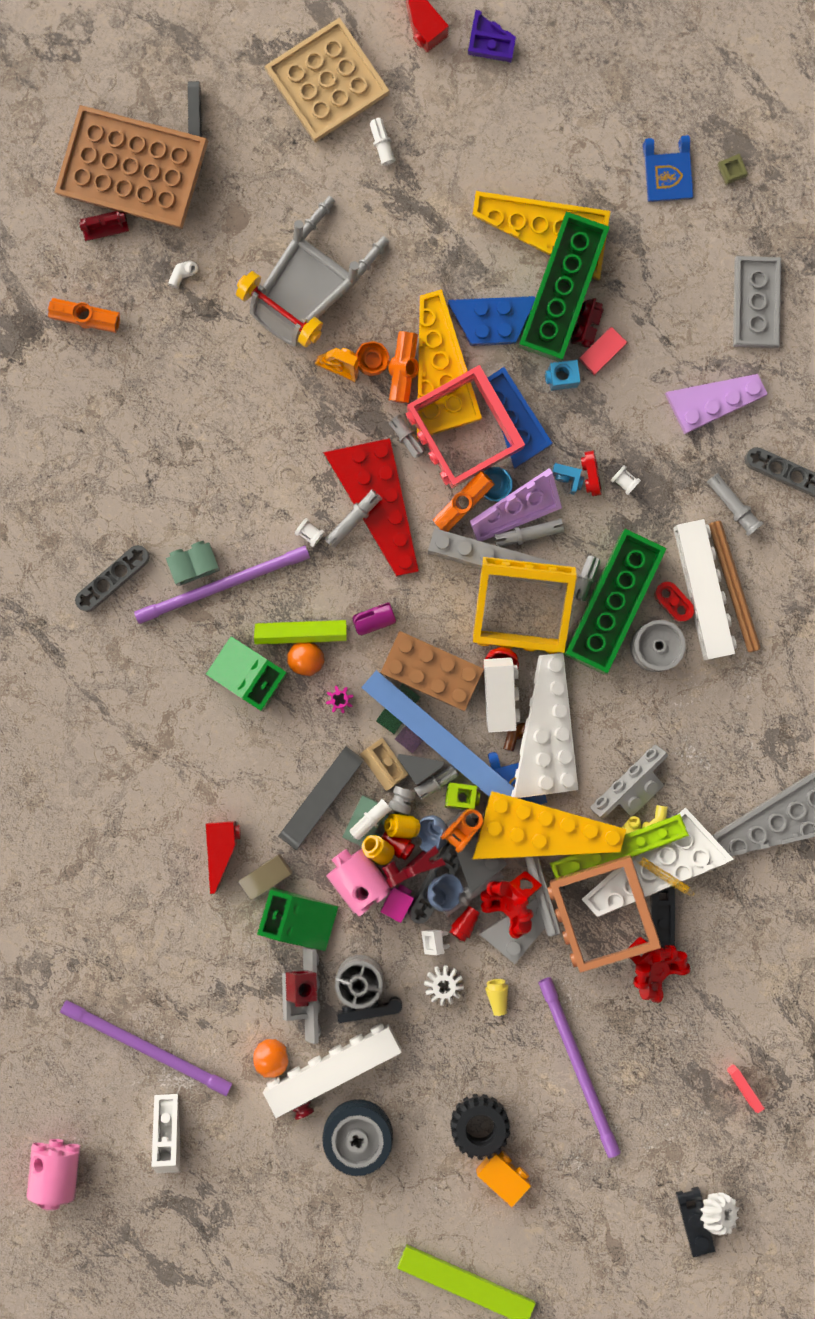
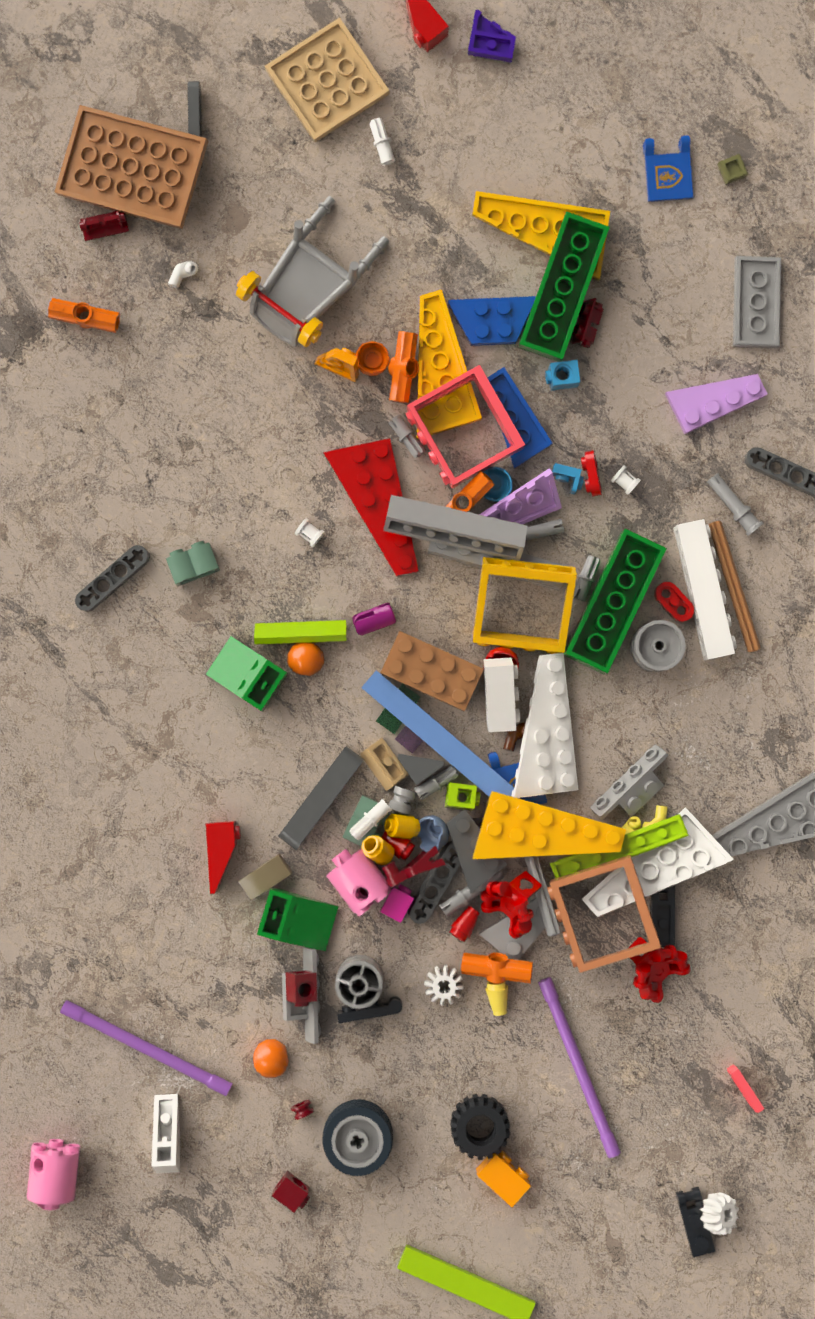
(155, 610): medium lavender piece -> none
(291, 1192): none -> dark red brick
(331, 1070): white brick -> none
(338, 693): dark pink gear -> none
(353, 518): light grey pin -> none
(433, 942): white tile -> none
(445, 892): sand blue hair -> none
(455, 528): none -> light grey brick
(462, 830): orange piece -> none
(497, 968): none -> orange piece
(602, 351): coral tile -> none
(664, 872): yellow piece -> none

